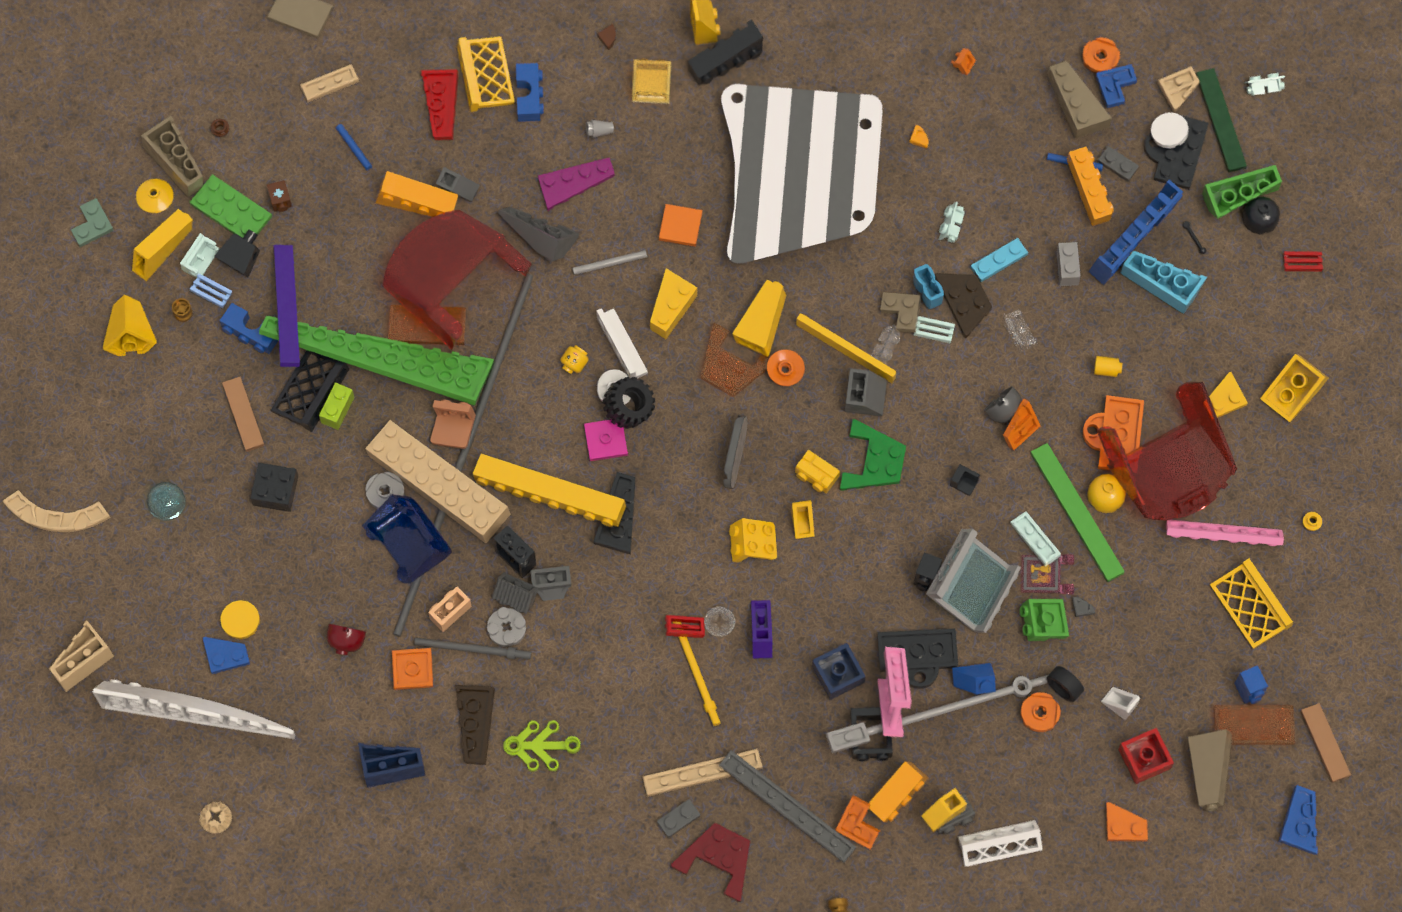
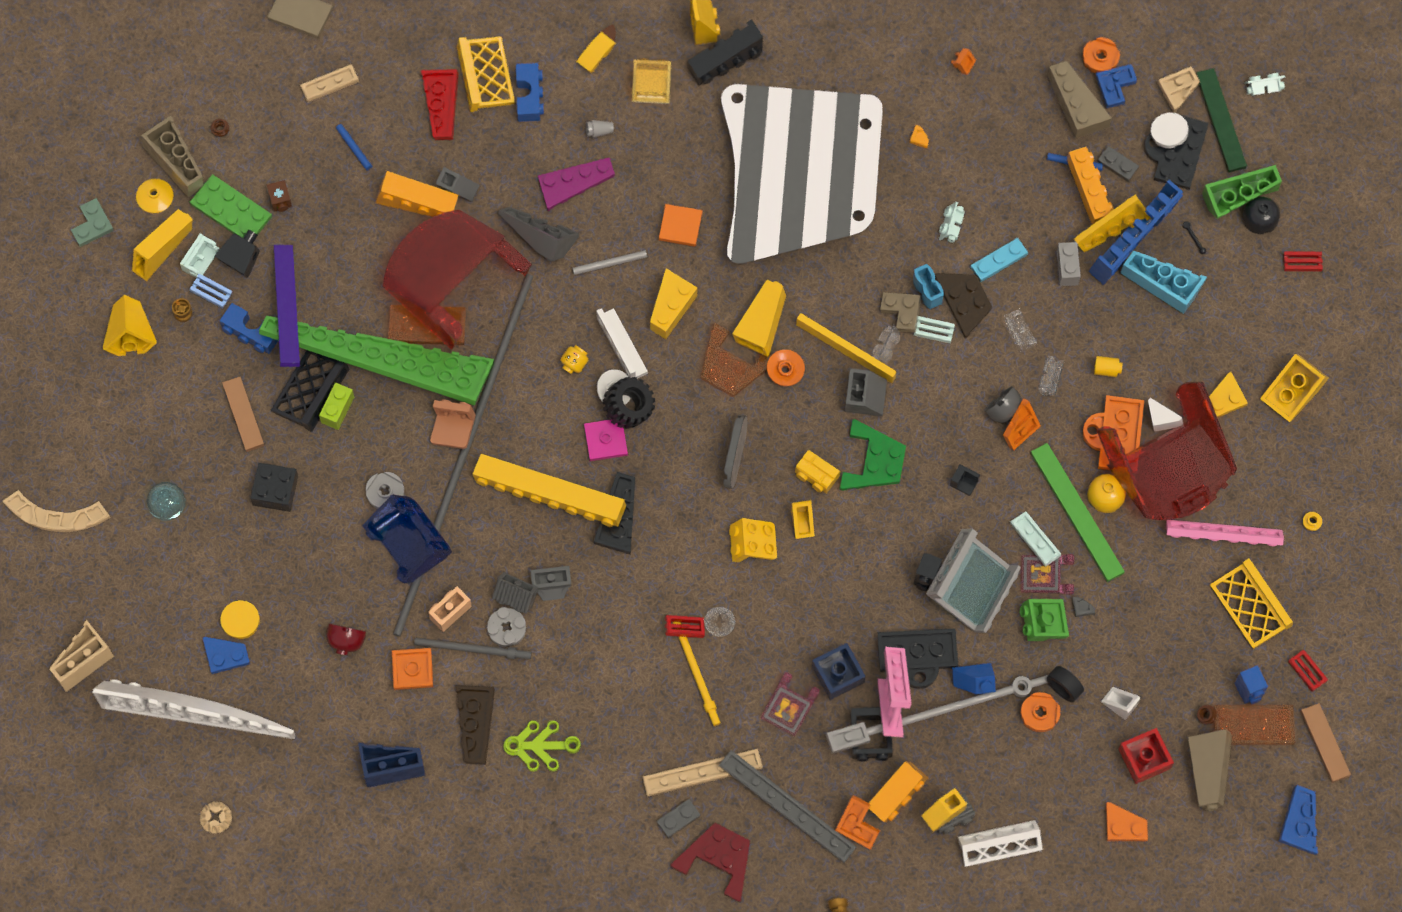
(438, 481): tan brick -> none
(511, 546): black window -> none
(596, 51): none -> yellow slope
(761, 629): dark purple slope -> none
(787, 708): none -> clear pink flag
(1050, 380): none -> clear hinge
(1112, 224): none -> yellow wing
(1163, 417): none -> white slope
(1202, 712): none -> reddish brown plate
(1302, 675): none -> red tile

